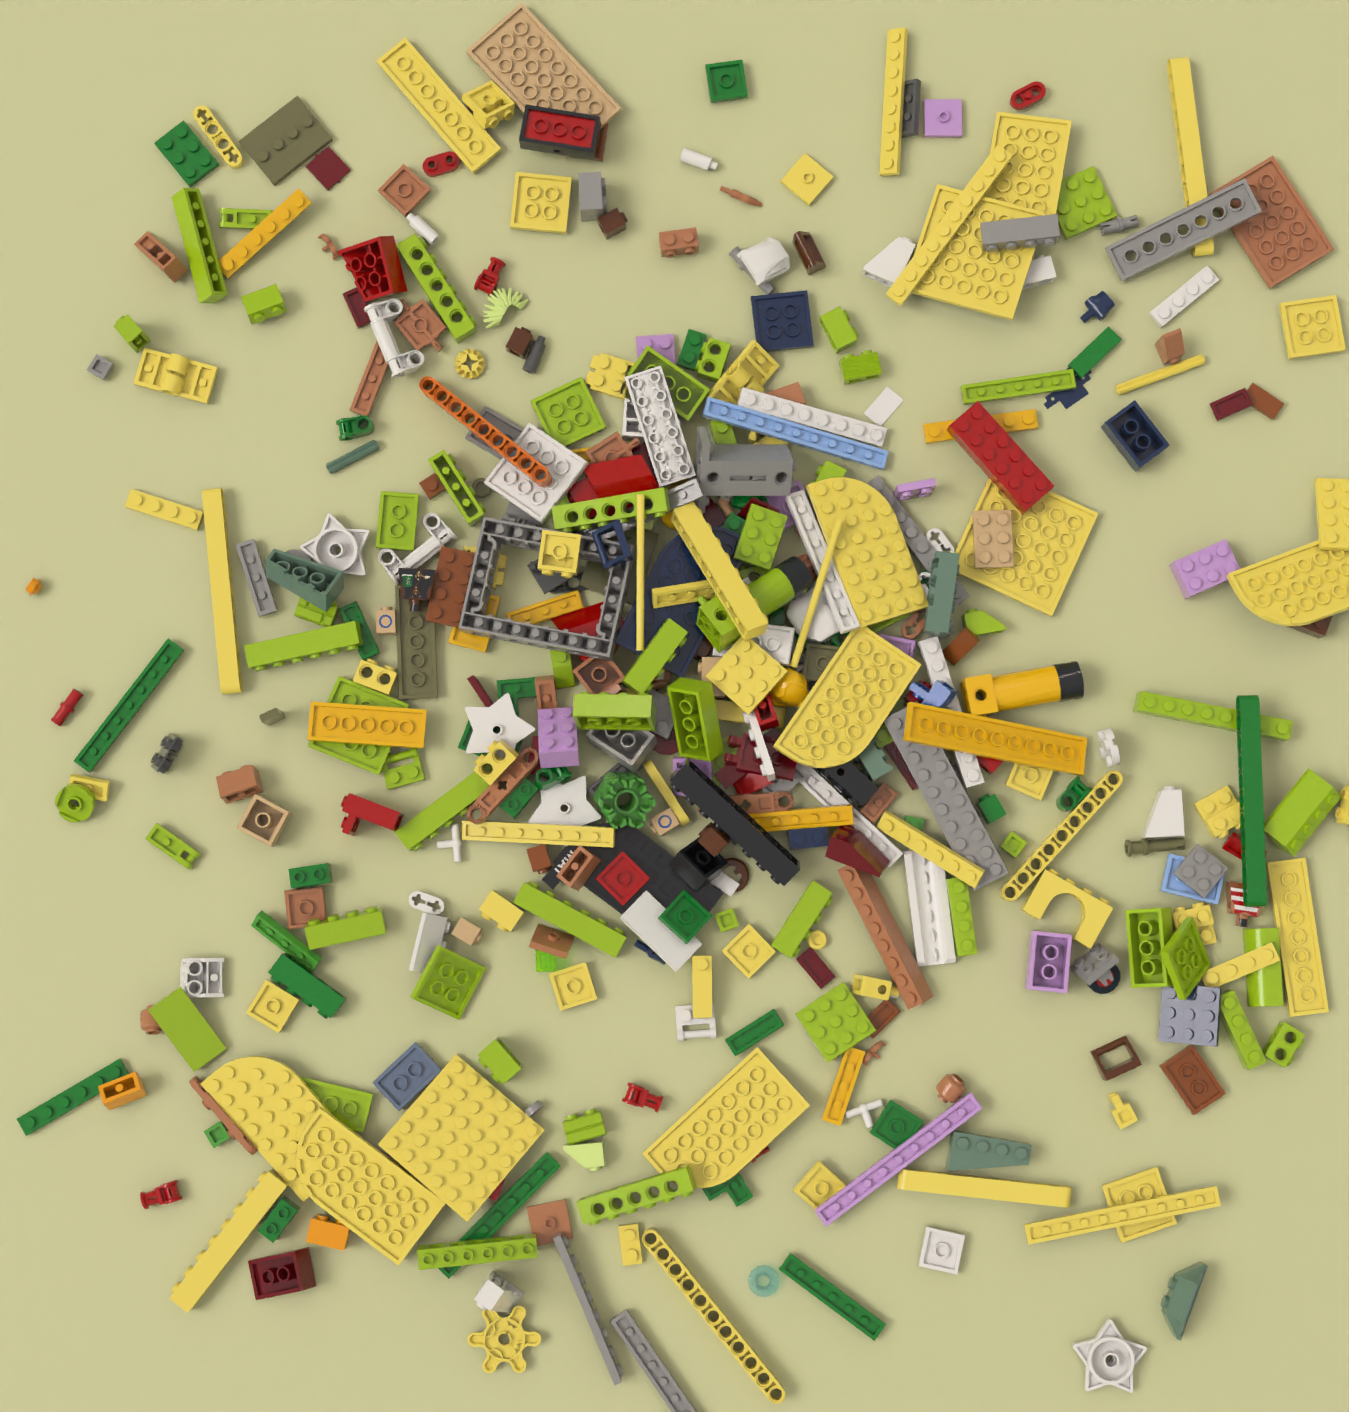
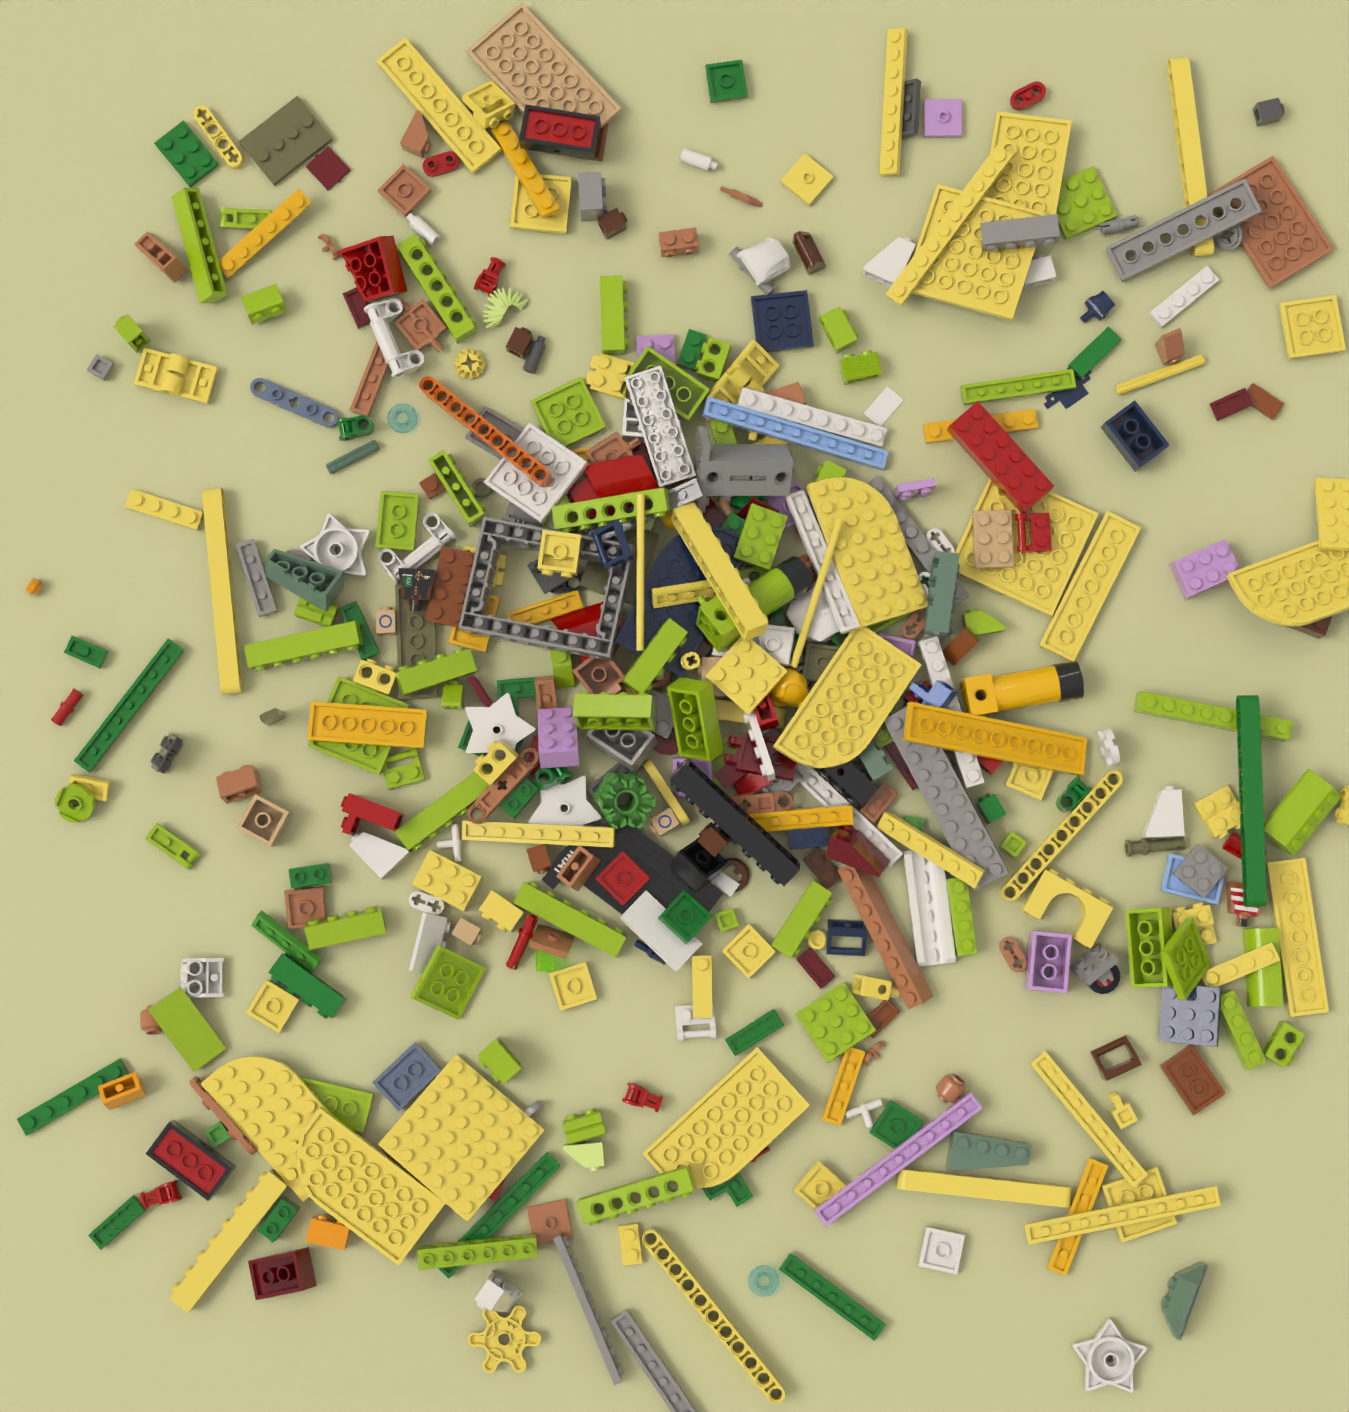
(86, 652): none -> green plate
(117, 1222): none -> green plate
(190, 1160): none -> red brick
(281, 397): none -> sand blue piece
(378, 853): none -> white slope
(406, 426): none -> clear light blue piece
(416, 137): none -> nougat slope
(435, 672): none -> lime brick
(447, 880): none -> light yellow brick
(453, 696): none -> lime slope
(525, 170): none -> yellow plate
(525, 935): none -> red pin
(612, 315): none -> lime brick
(684, 663): none -> light yellow bush
(822, 868): none -> reddish brown plate
(846, 928): none -> dark blue tile
(1009, 957): none -> nougat beam
(1039, 532): none -> red plate
(1082, 1202): none -> yellow plate
(1088, 1119): none -> light yellow plate
(1089, 586): none -> light yellow plate
(1226, 243): none -> light grey gear
(1268, 112): none -> dark grey brick

